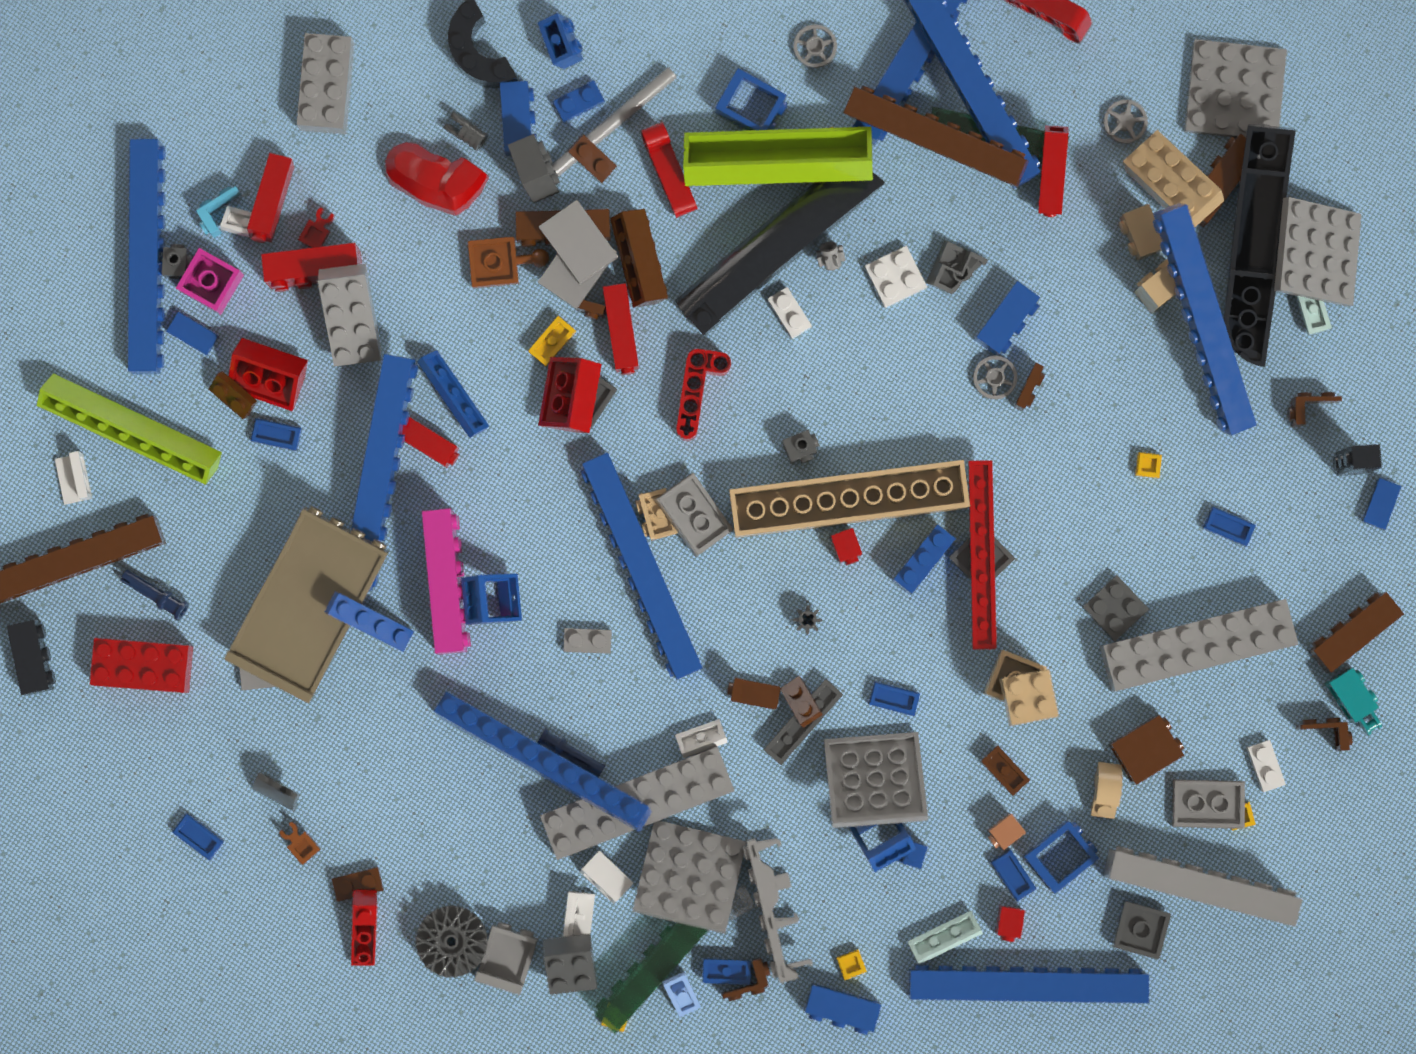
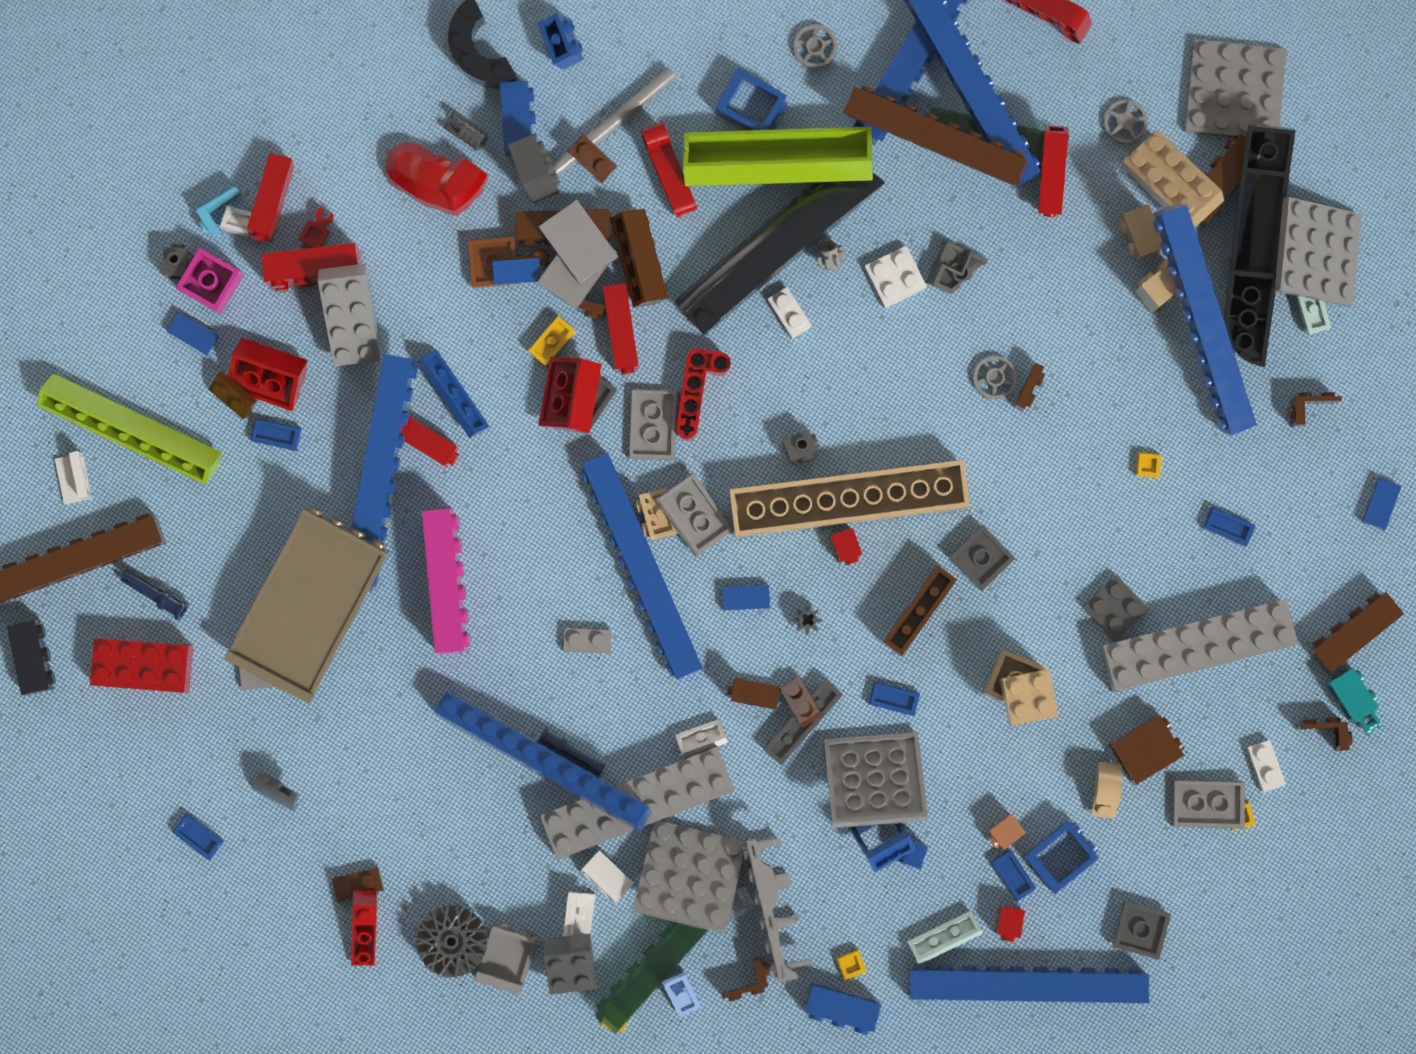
(145, 256): blue brick -> none
(302, 845): dark orange plate -> none
(325, 83): light grey brick -> none
(369, 621): blue plate -> none
(476, 599): blue window -> none
(516, 271): none -> blue tile
(579, 101): blue plate -> none
(653, 424): none -> light grey tile
(726, 971): blue plate -> none
(746, 597): none -> blue tile
(919, 611): none -> reddish brown brick
(923, 559): blue brick -> none
(982, 555): red plate -> none
(1005, 770): reddish brown plate -> none
(1008, 319): blue brick -> none
(1201, 887): light grey brick -> none
(1358, 460): black brick -> none

